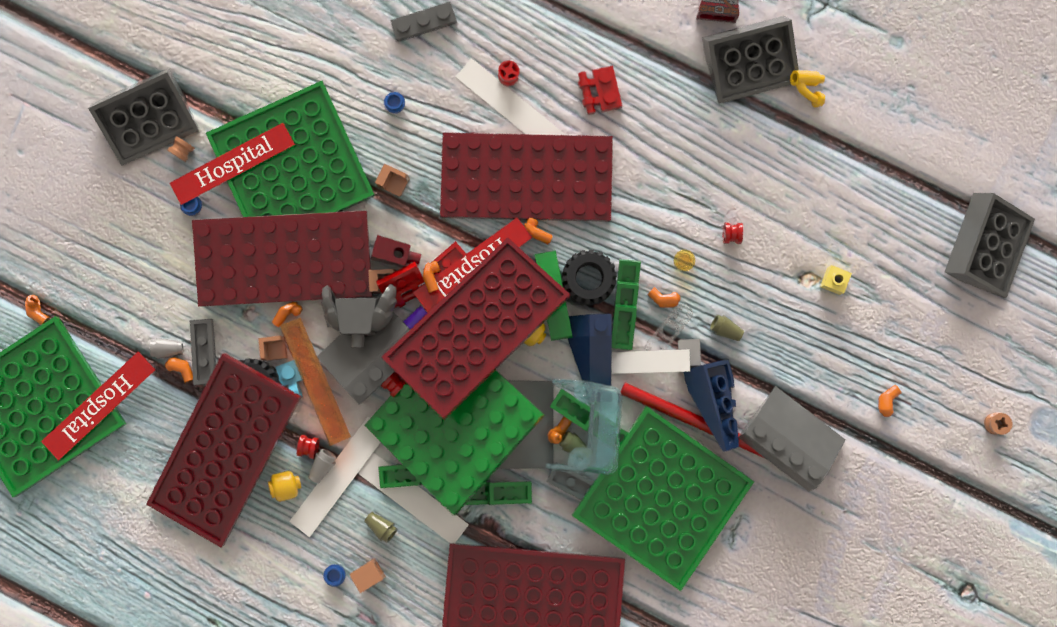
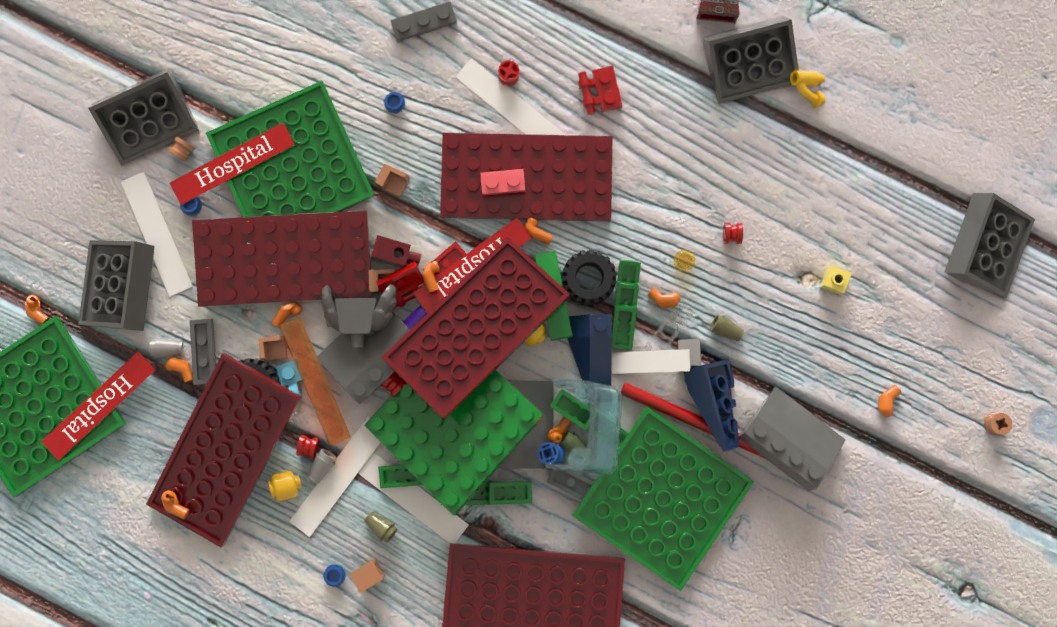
(116, 284): none -> dark grey slope
(156, 234): none -> white sticker
(172, 505): none -> orange arm
(502, 182): none -> coral plate
(556, 453): none -> blue wheel

